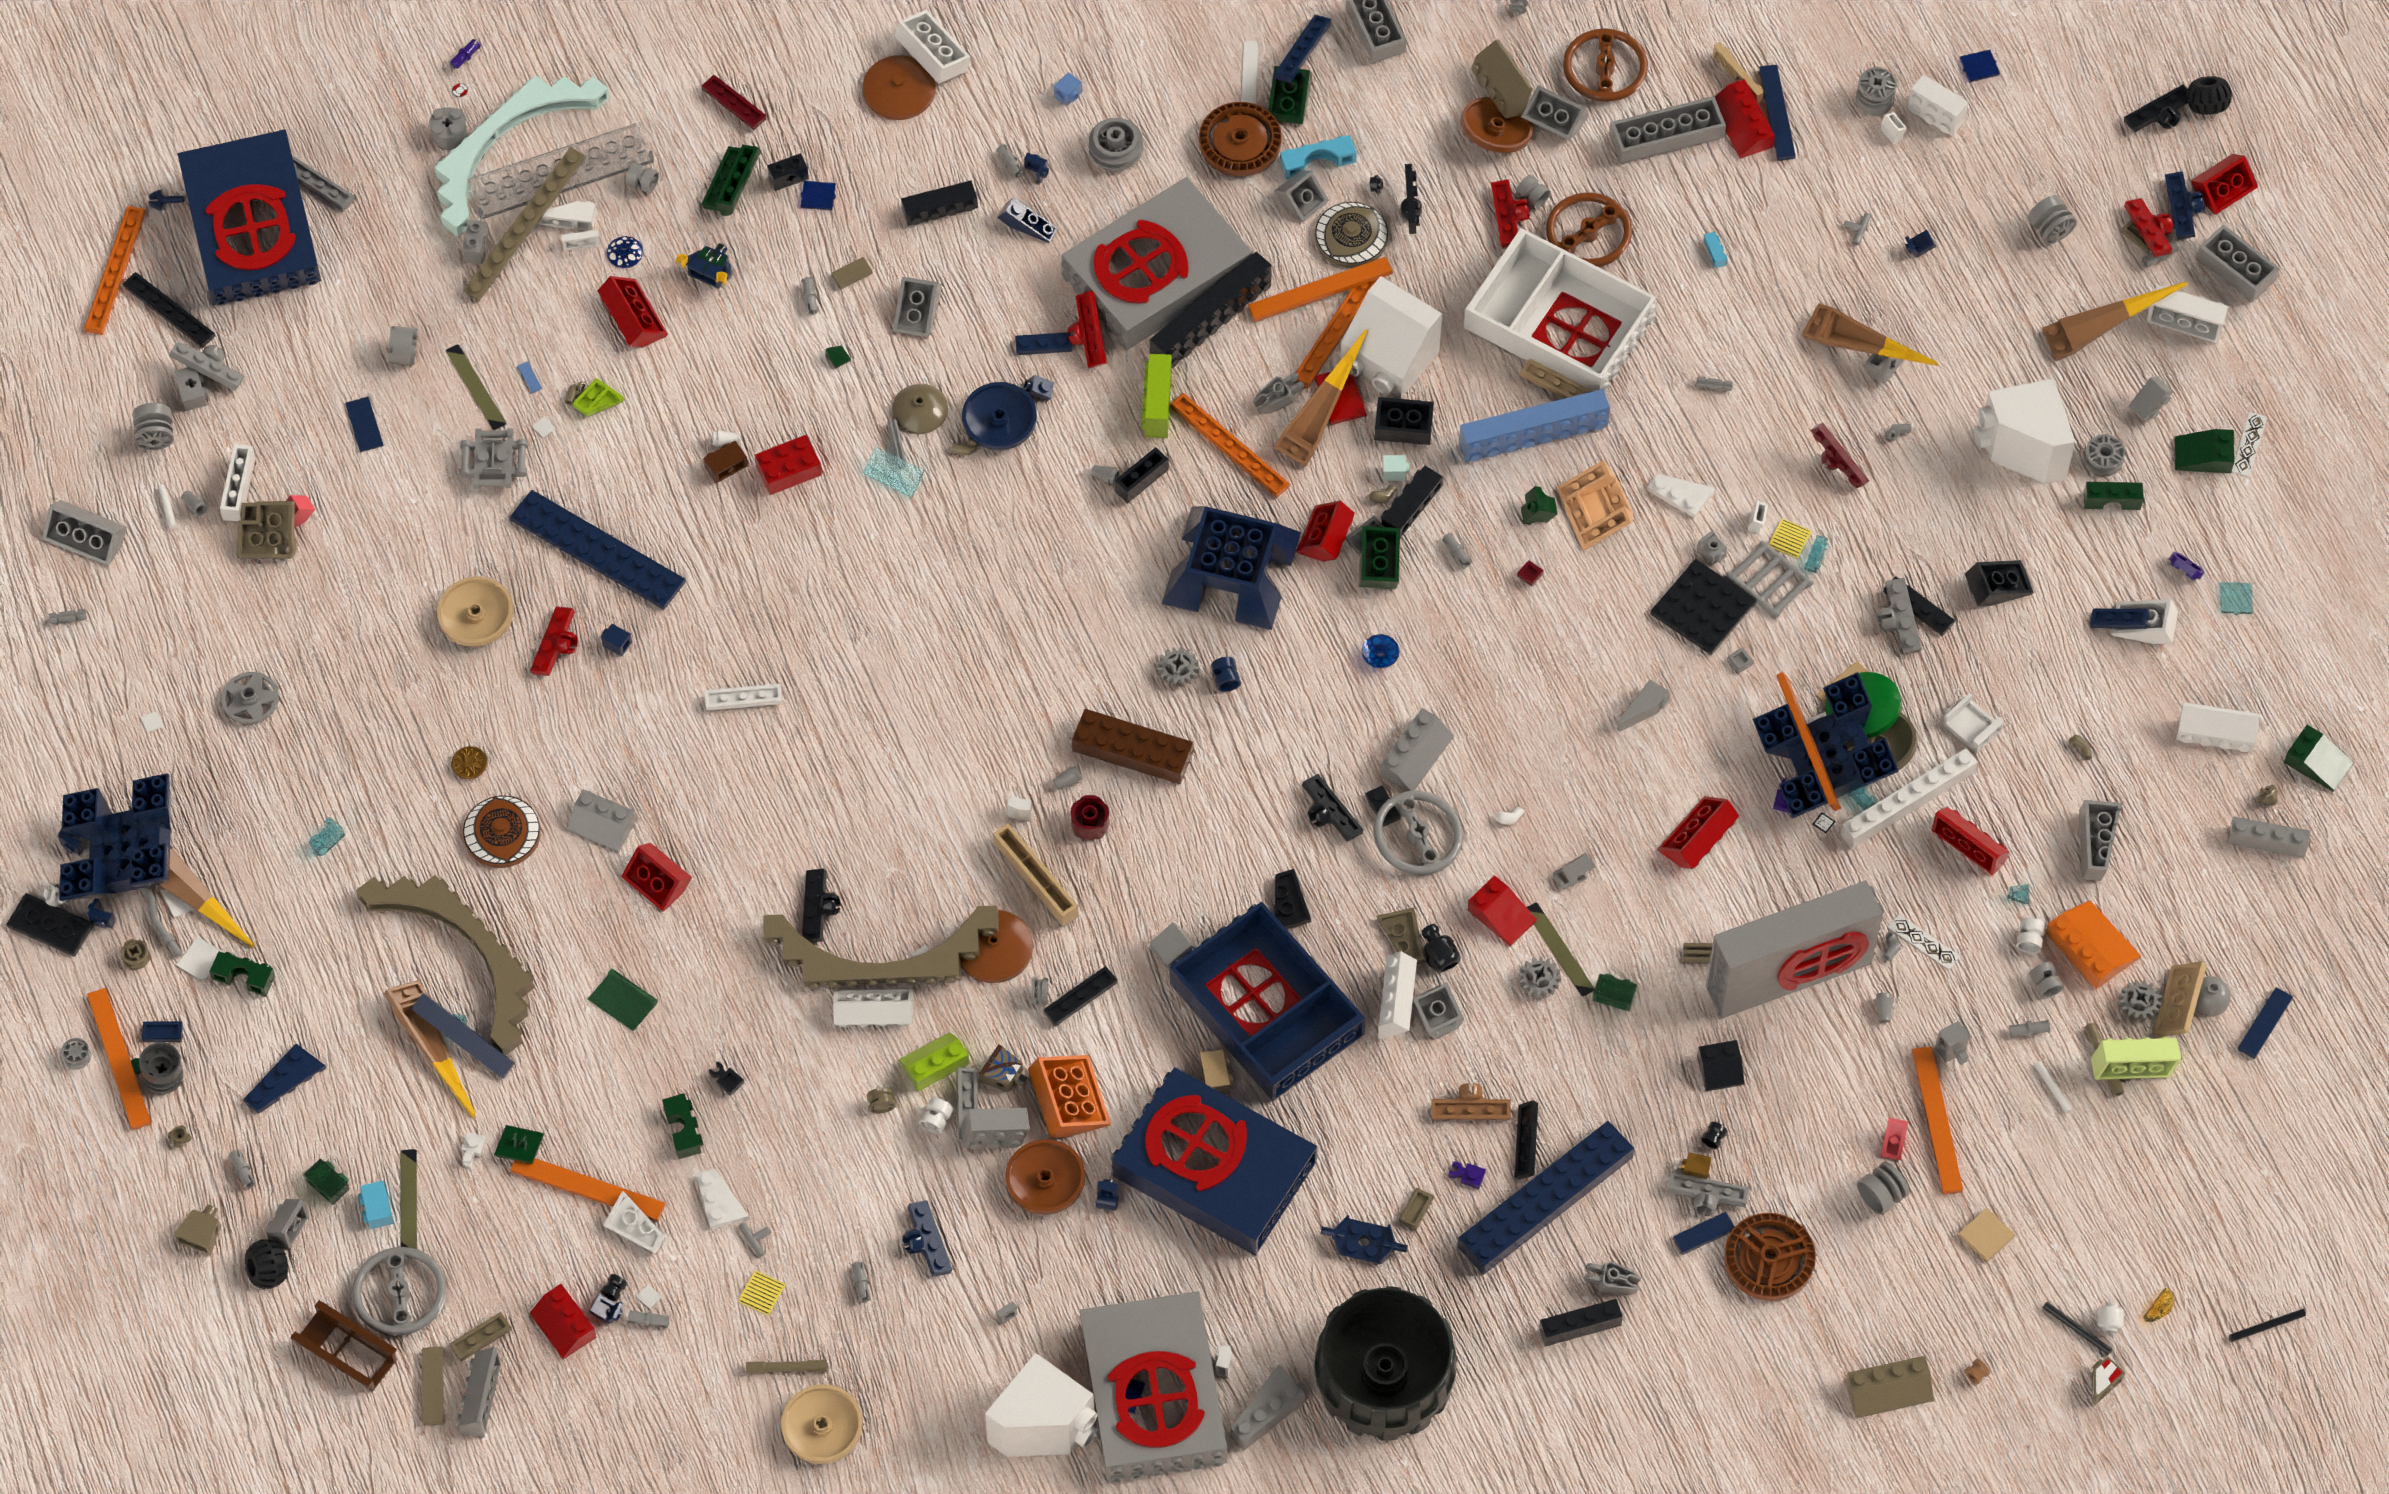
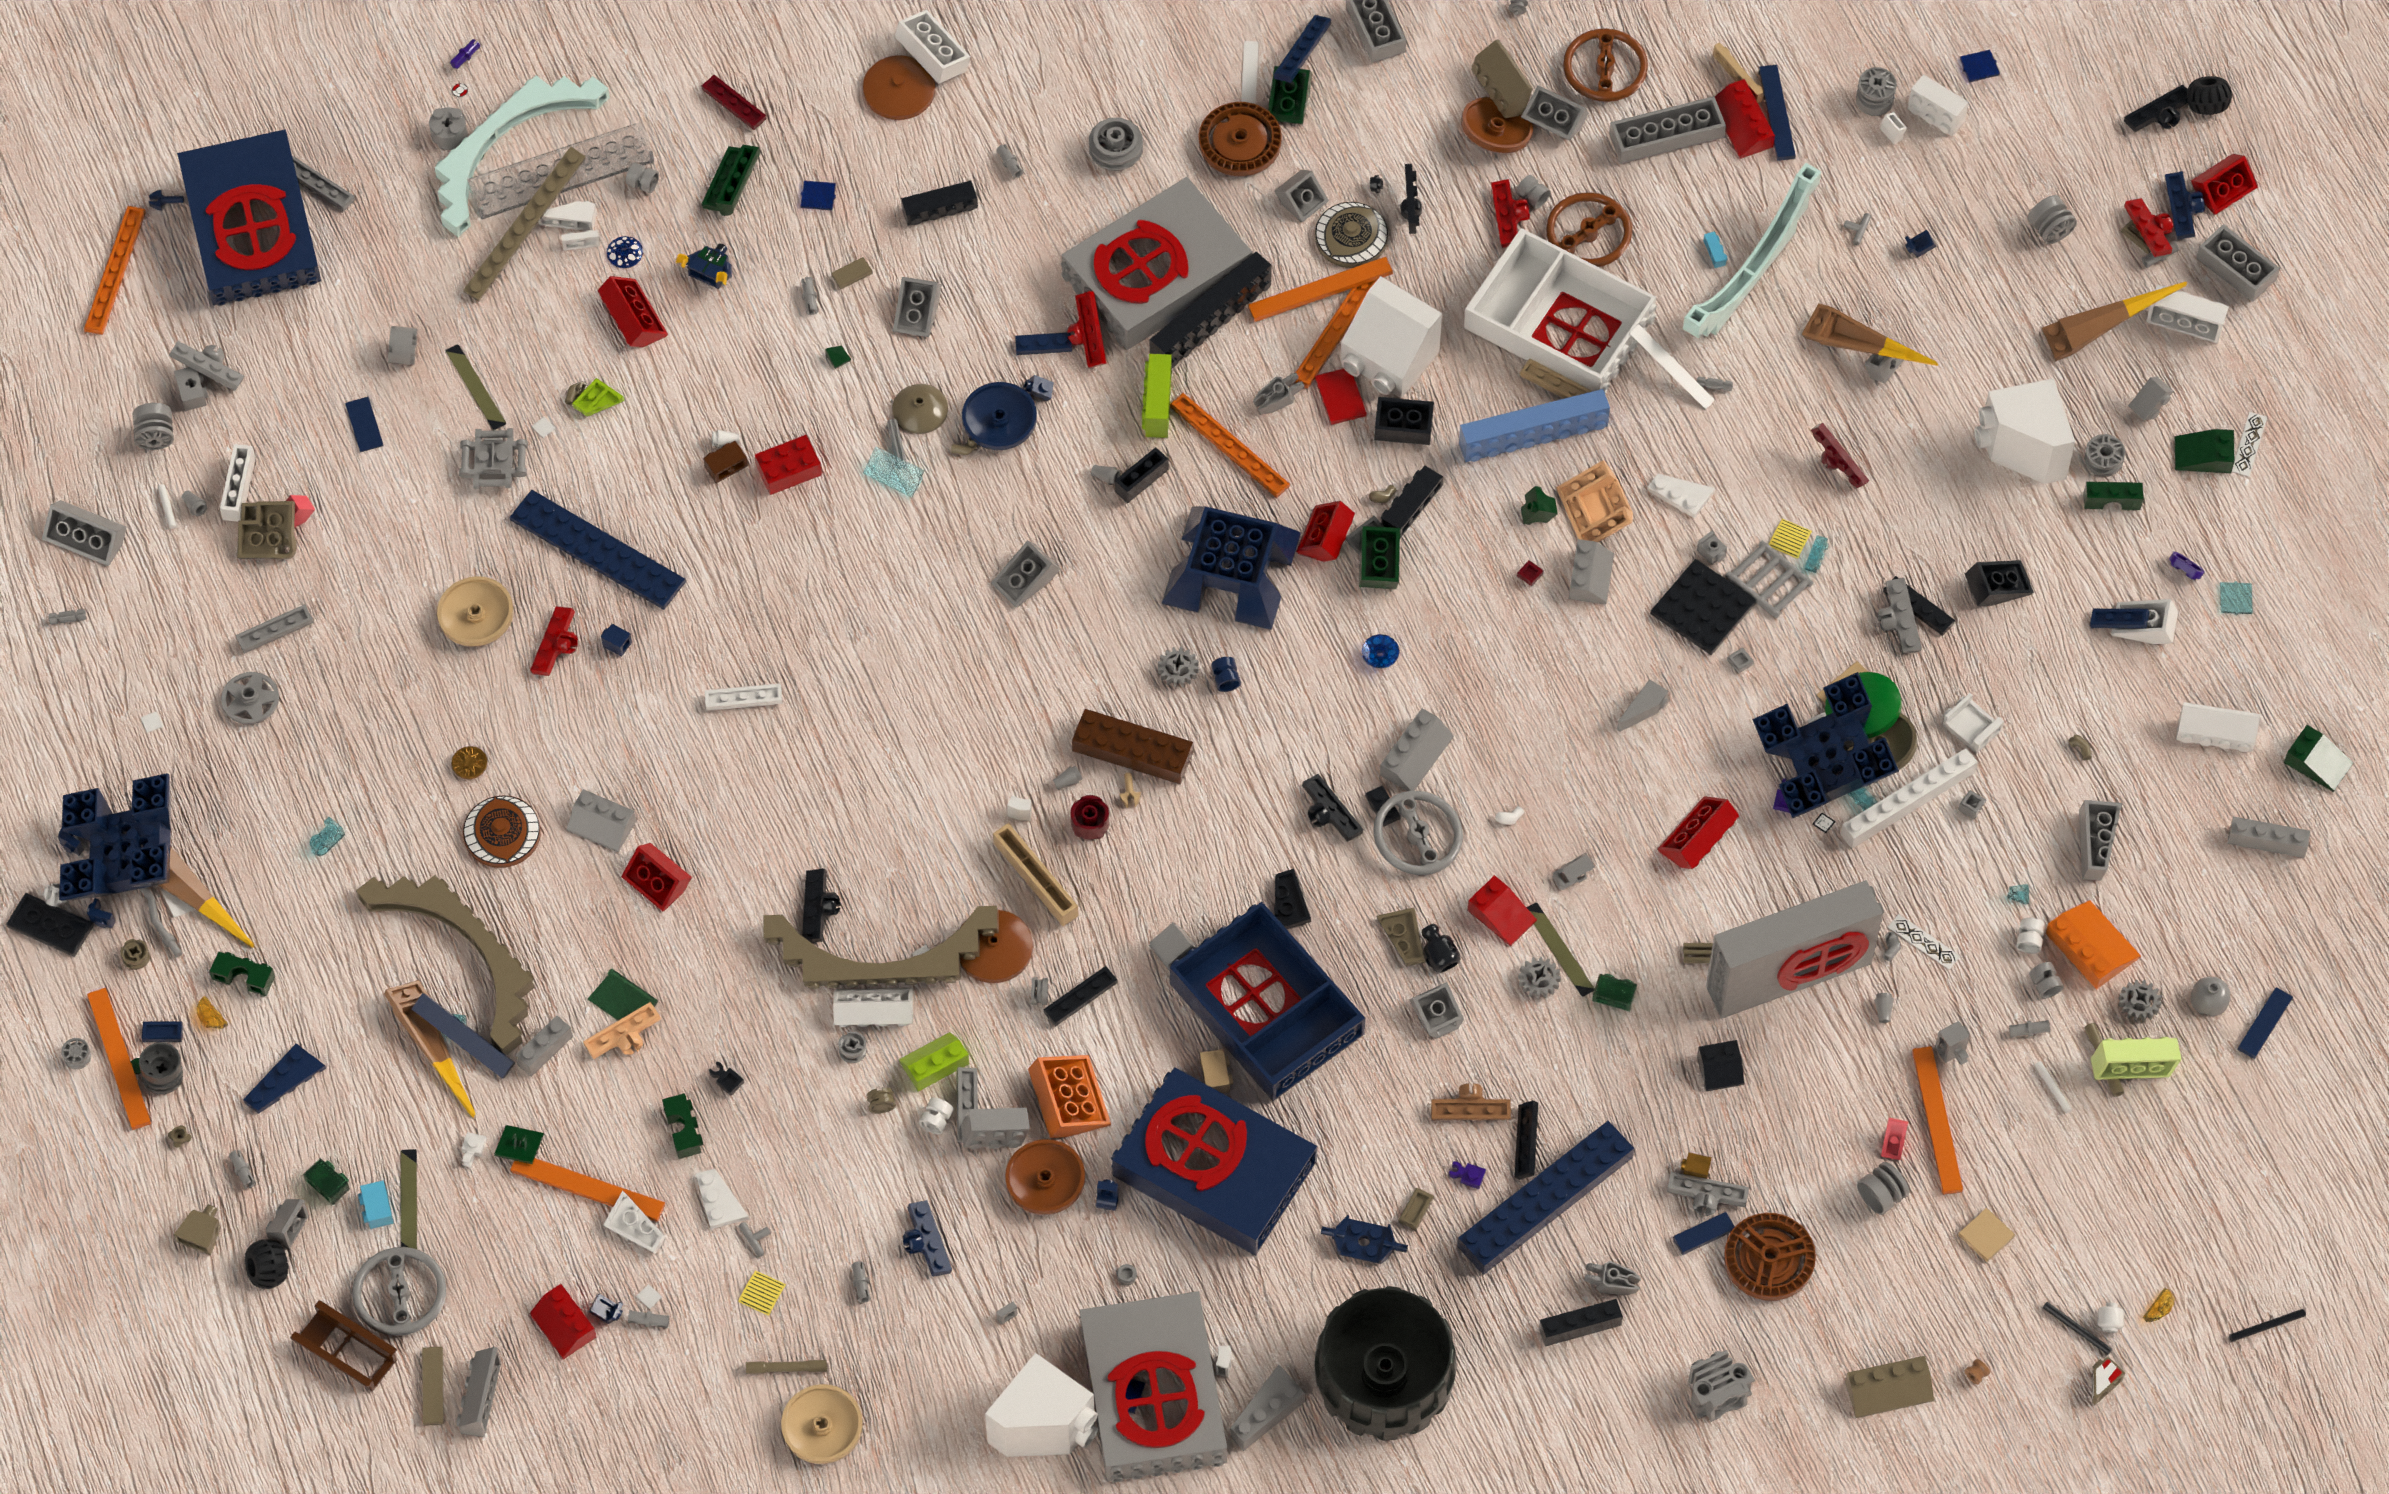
(169, 309): black tile -> none
(199, 958): white sticker -> none
(209, 1015): none -> clear yellow plate
(274, 628): none -> light grey plate
(475, 242): light grey brick -> none
(480, 1336): dark tan plate -> none
(529, 377): medium blue window -> none
(544, 1045): none -> light grey brick
(613, 1287): black wheel -> none
(623, 1032): none -> light nougat plate
(787, 172): black brick -> none
(852, 1046): none -> light grey wheel
(1003, 1070): torso -> none
(1025, 574): none -> light grey slope
(1027, 221): dark blue slope -> none
(1037, 164): dark blue bracket -> none
(1067, 89): medium blue brick -> none
(1126, 1274): none -> light grey tile
(1129, 791): none -> tan bar
(1306, 429): medium nougat plate -> none
(1338, 150): medium azure arch -> none
(1395, 467): light aqua brick -> none
(1397, 995): white slope -> none
(1457, 550): light grey pin -> none
(1591, 572): none -> light grey slope
(1672, 366): none -> white sticker
(1714, 313): none -> light aqua arch
(1714, 1135): black wheel -> none
(1719, 1385): none -> light grey piece
(1761, 509): white piece -> none
(1808, 741): orange tile -> none
(1896, 429): light grey arm -> none
(1969, 840): red slope -> none
(1971, 804): none -> light grey slope
(2180, 999): tan plate -> none
(2268, 795): dark tan piece -> none

